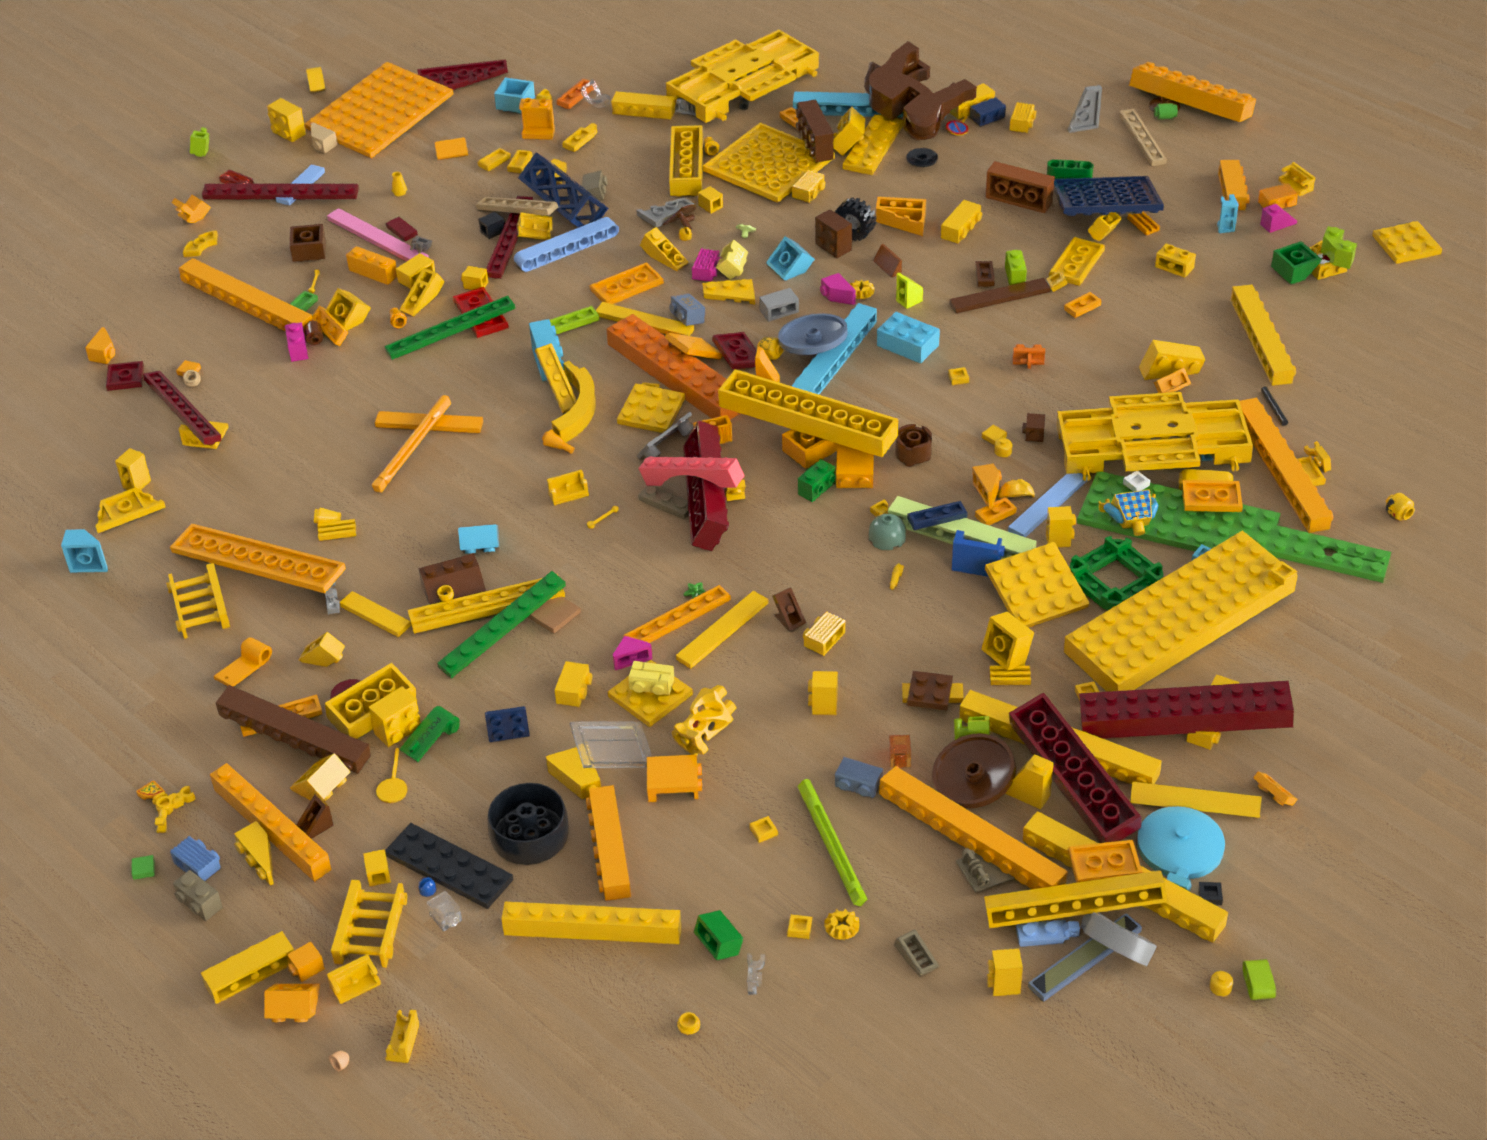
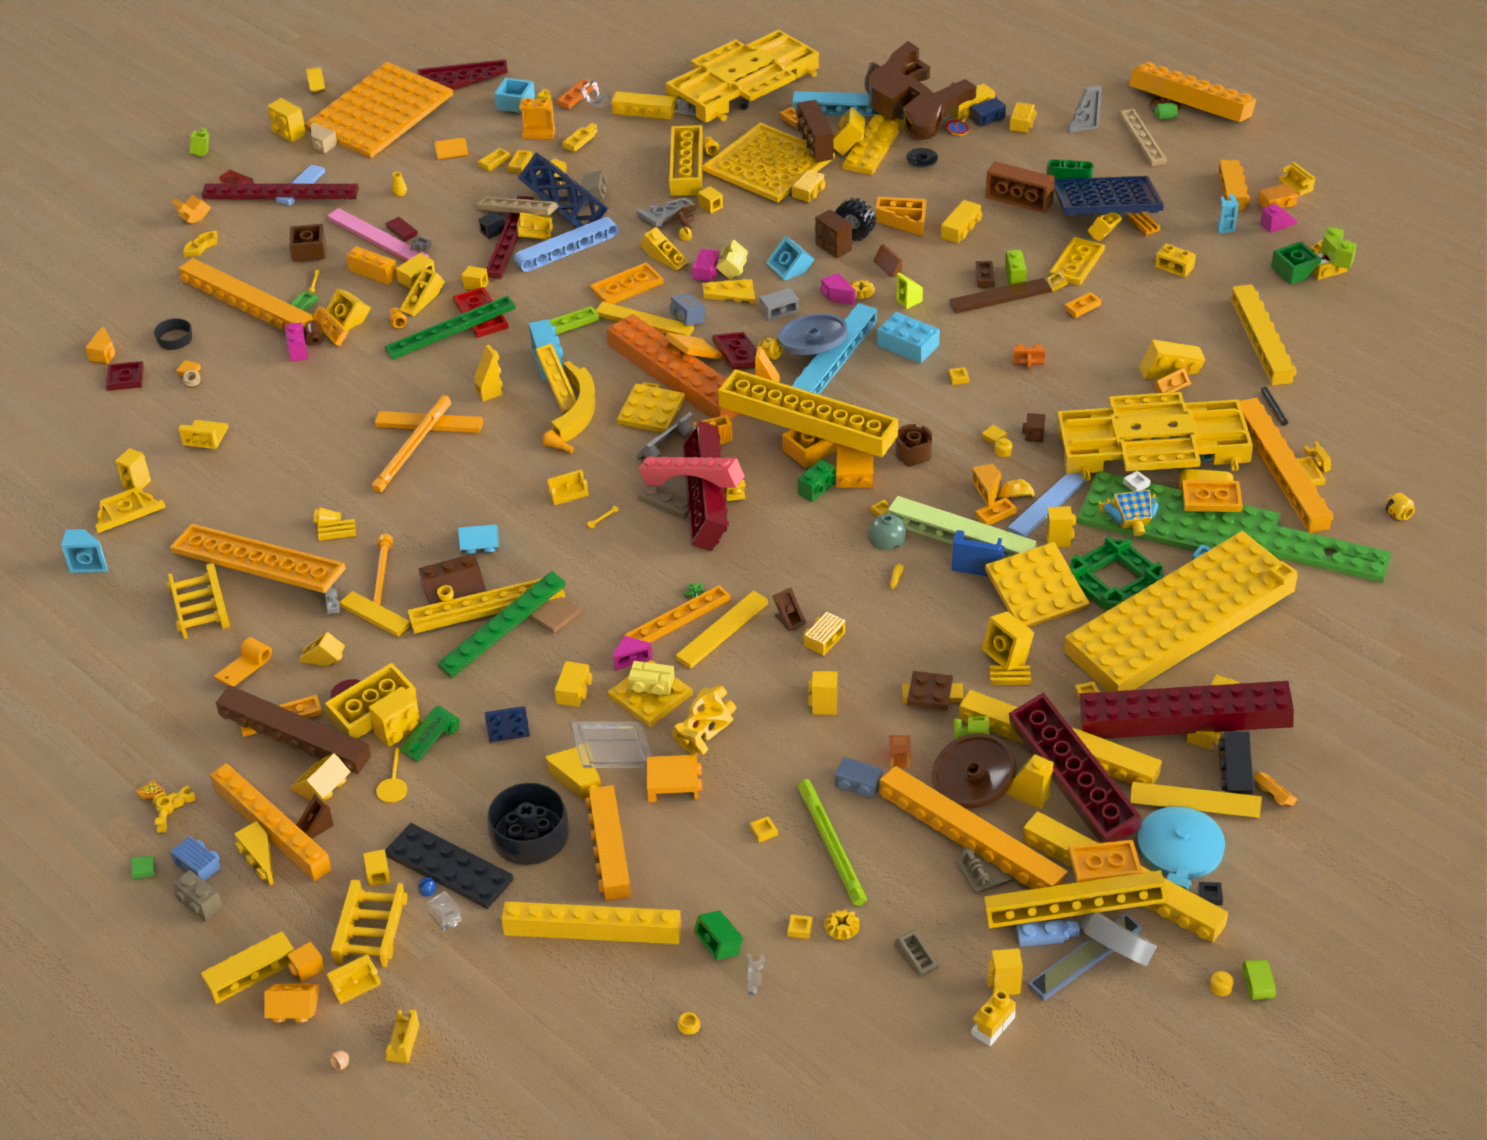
(173, 324): none -> black tyre
(182, 408): dark red plate -> none
(384, 543): none -> light orange piece
(487, 377): none -> yellow slope
(745, 229): yellowish green plant -> none
(937, 515): dark blue tile -> none
(993, 1017): none -> yellow hips
(1236, 762): none -> black wedge
(1407, 242): yellow plate -> none

